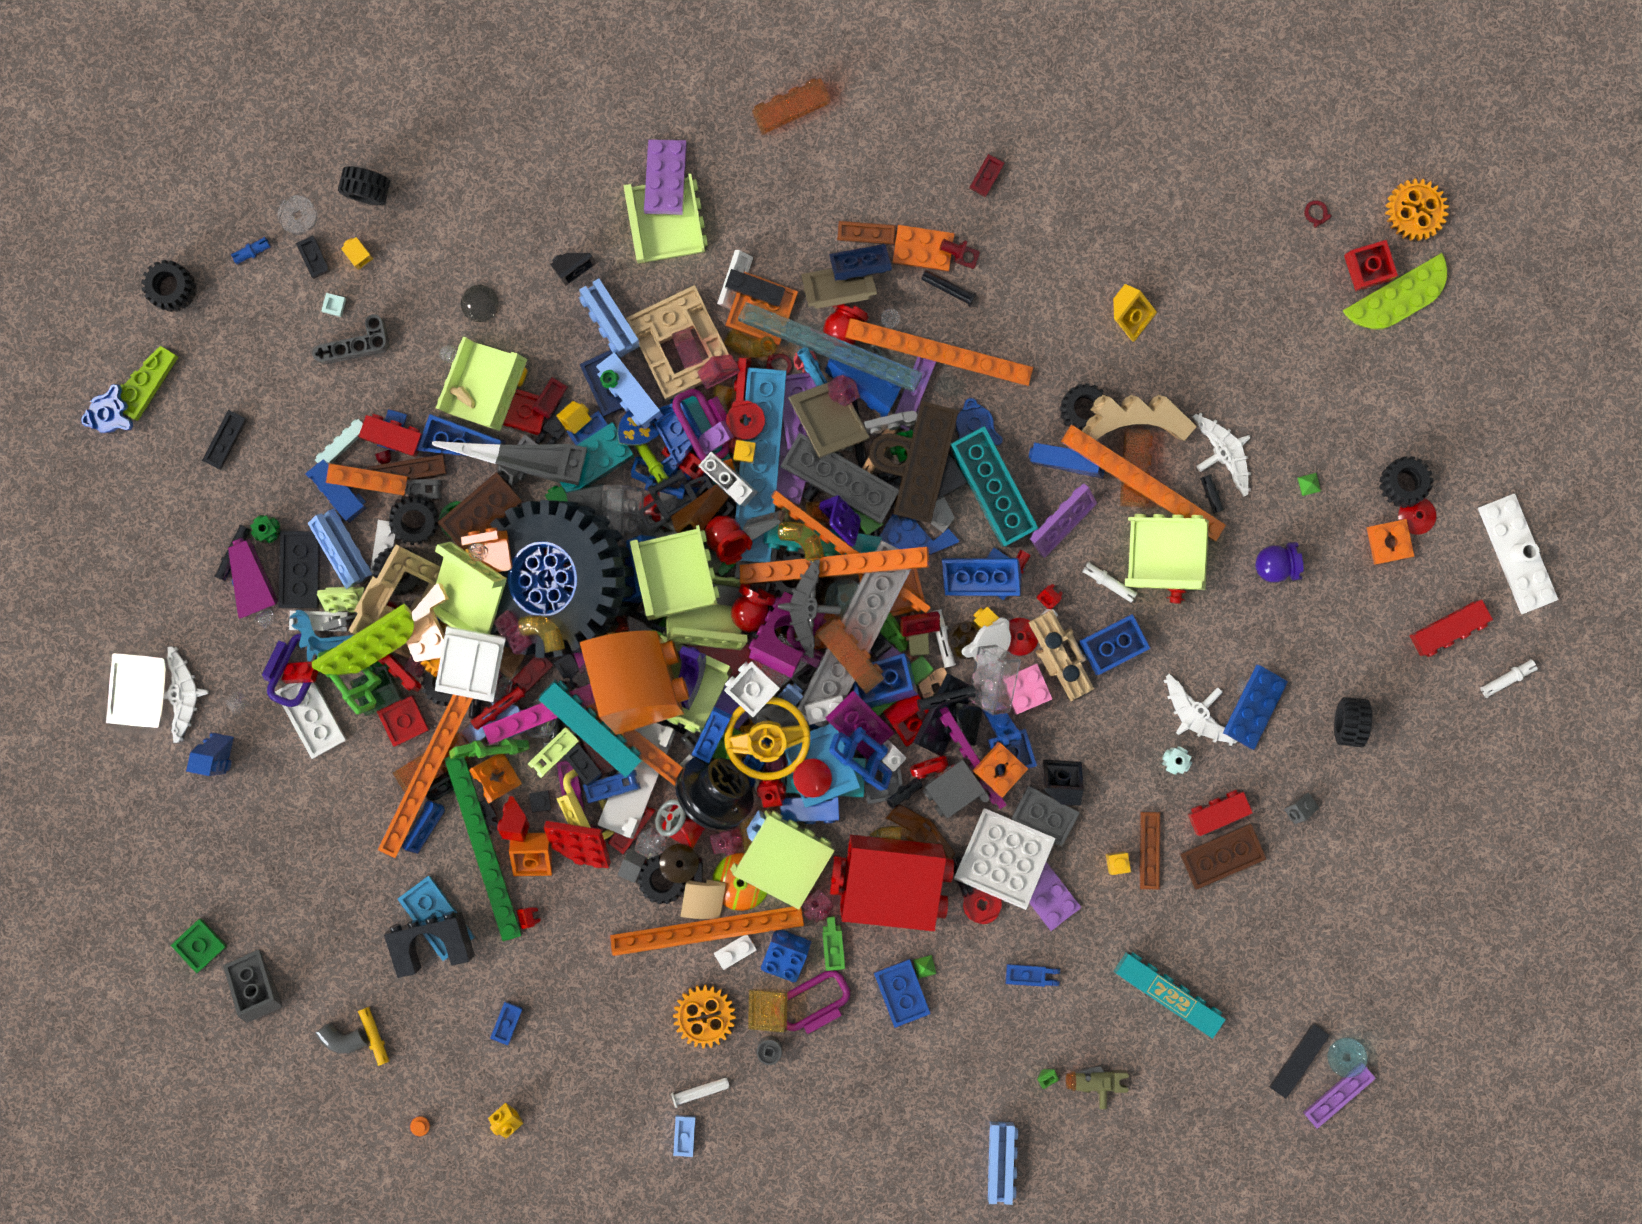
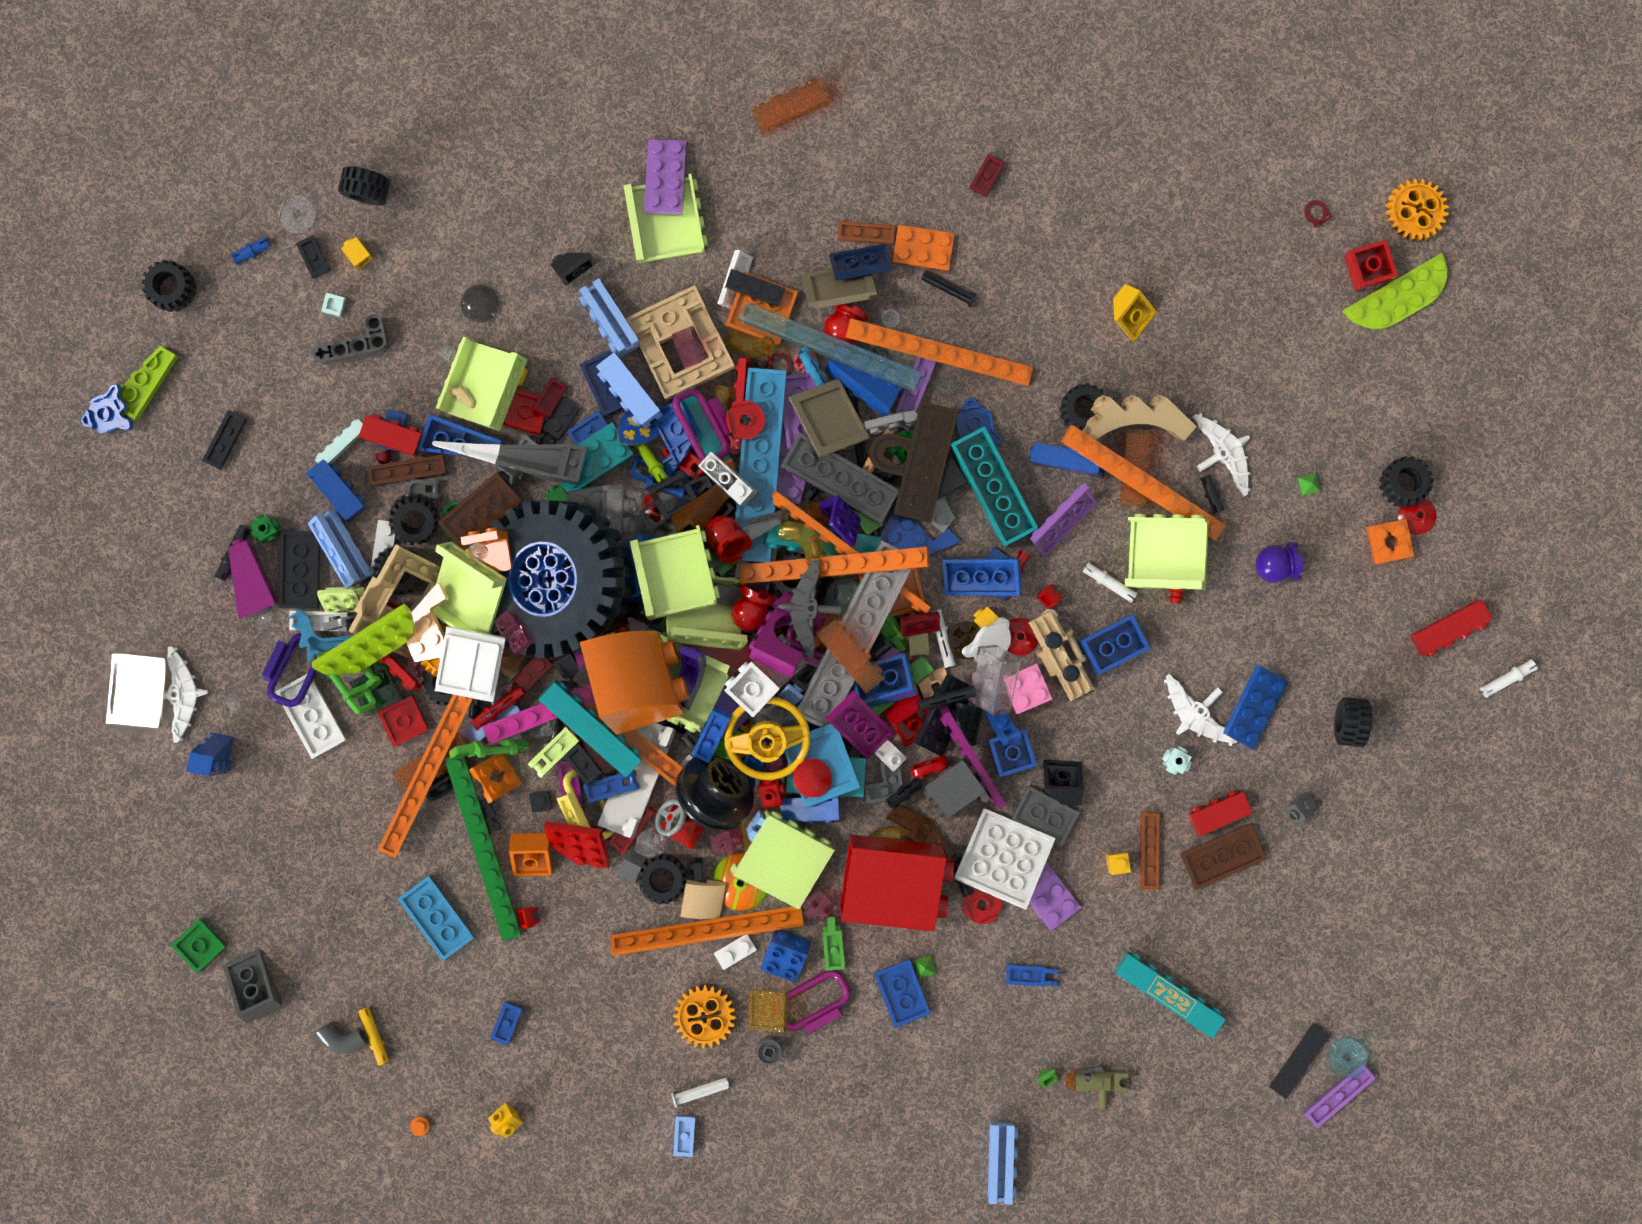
(299, 673): red plate -> none
(366, 479): orange plate -> none
(423, 827): blue plate -> none
(449, 928): black arch -> none
(514, 822): red slope -> none
(544, 628): clear yellow cylinder -> none
(574, 416): yellow brick -> none
(609, 374): green plate -> none
(671, 856): dark brown dish -> none
(715, 437): medium lavender plate -> none
(717, 370): clear pink slope -> none
(744, 451): yellow brick -> none
(820, 709): white plate -> none
(837, 875): red plate -> none
(843, 390): clear pink brick -> none
(874, 761): blue bar -> none
(958, 251): dark red bracket -> none
(1013, 769): orange brick -> none
(1510, 540): white plate -> none

